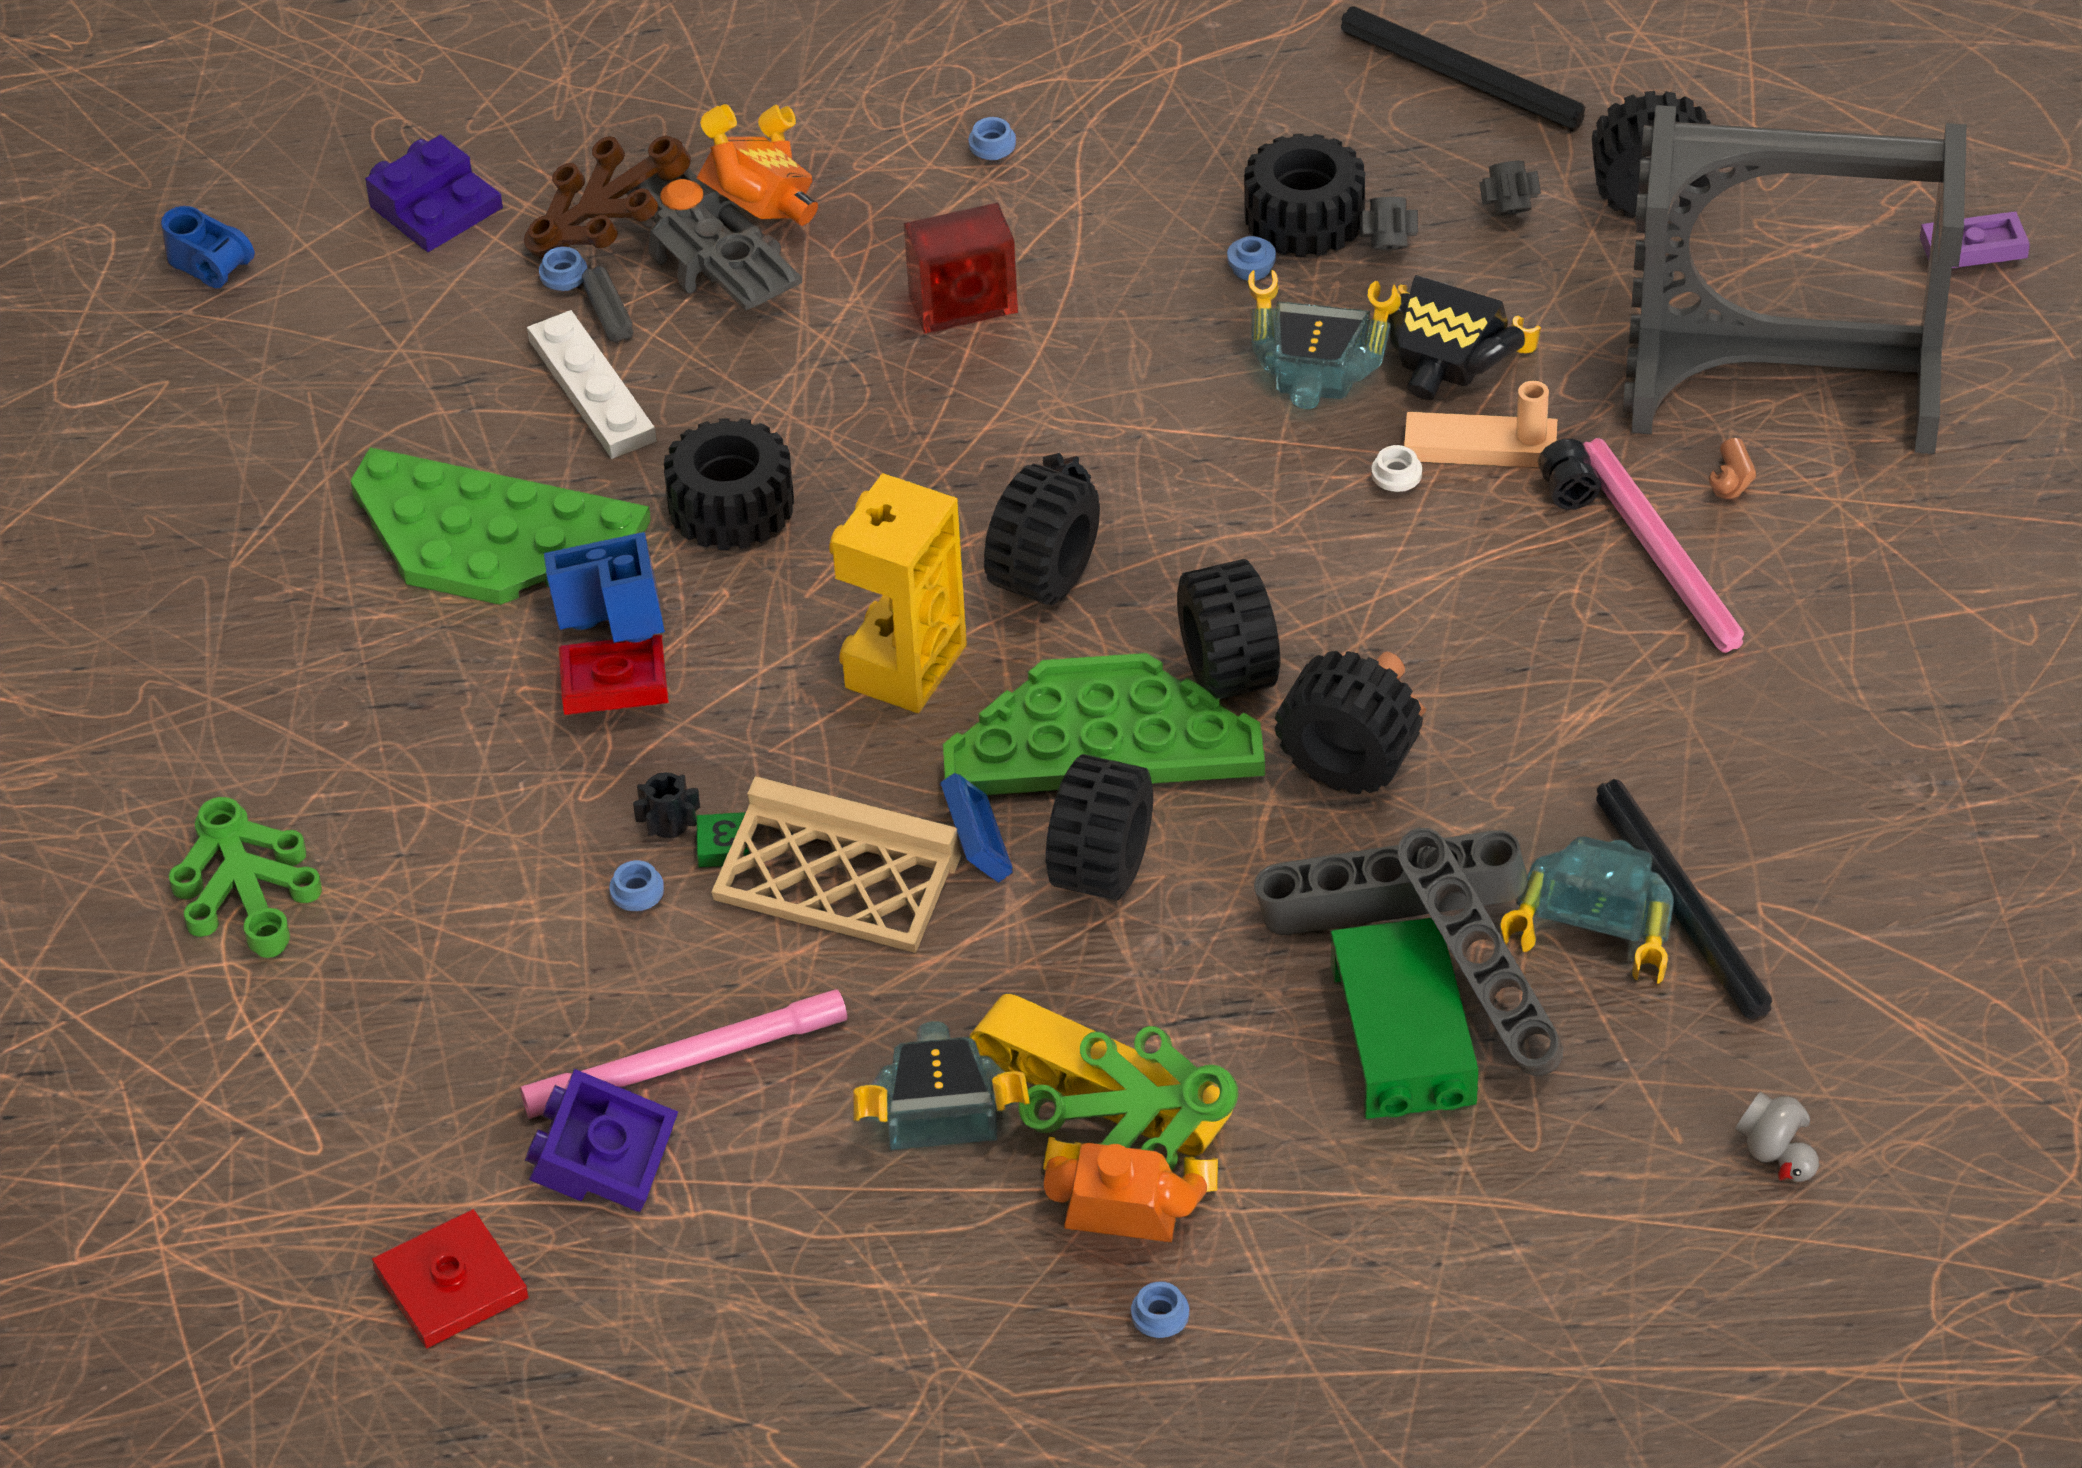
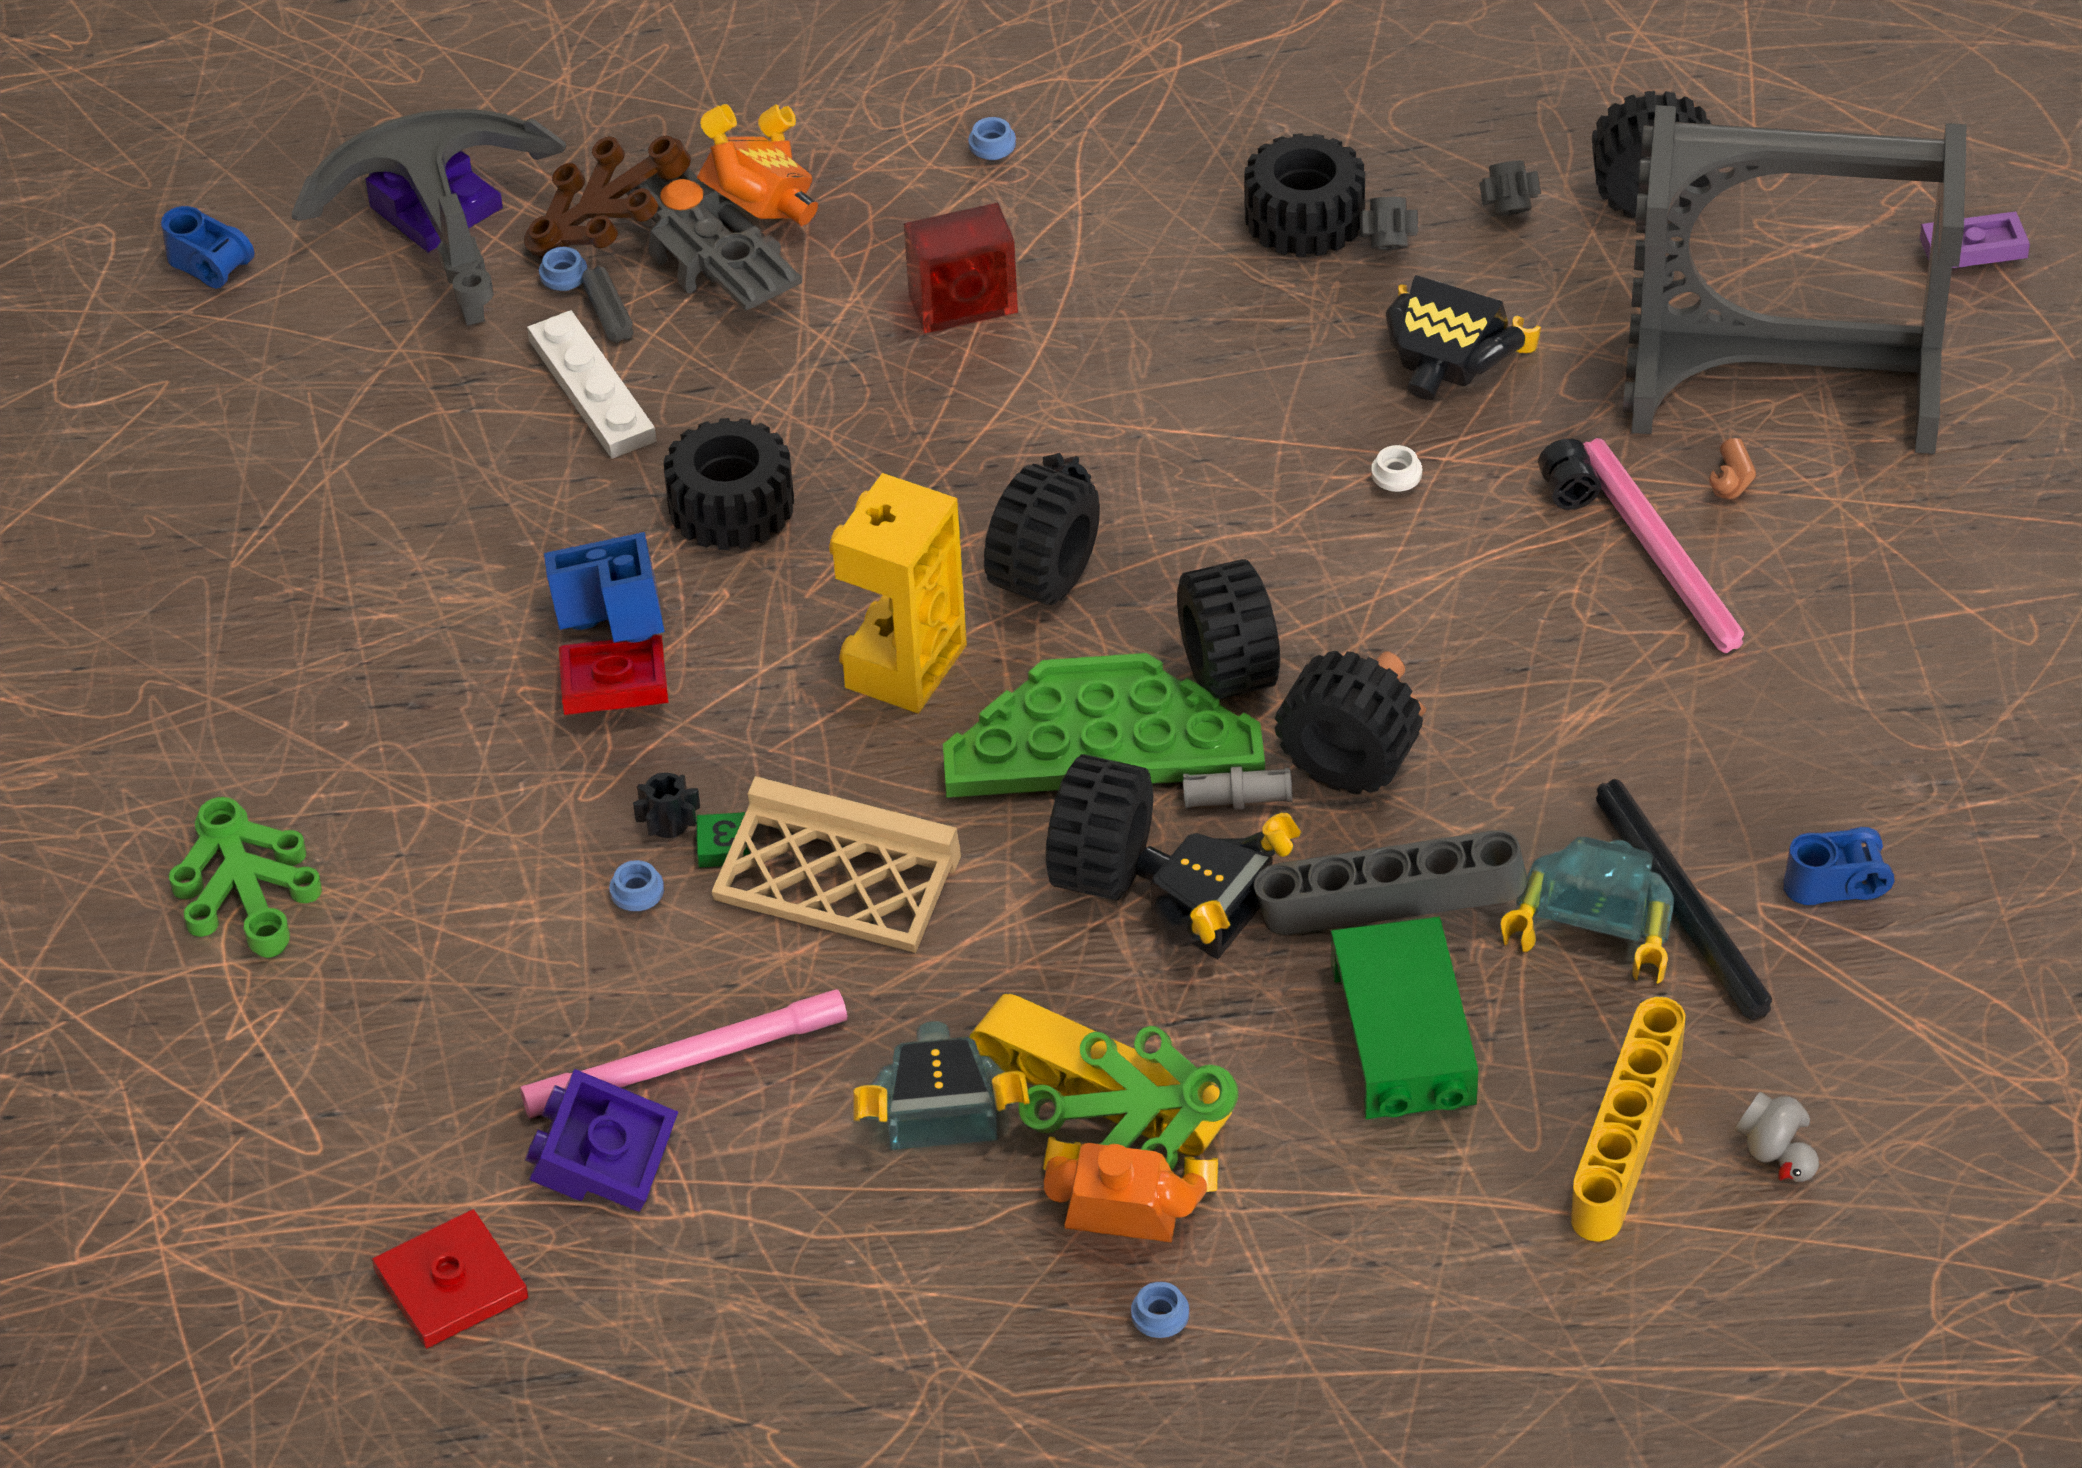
(418, 150): none -> dark grey piece
(477, 528): bright green plate -> none
(976, 827): blue tile -> none
(1207, 884): none -> torso
(1237, 787): none -> light grey pin
(1249, 255): medium blue plate -> none
(1318, 347): torso -> none
(1463, 67): black axle -> none
(1475, 925): dark grey beam -> none
(1483, 437): light nougat piece -> none
(1627, 1119): none -> yellow beam
(1834, 865): none -> blue piece

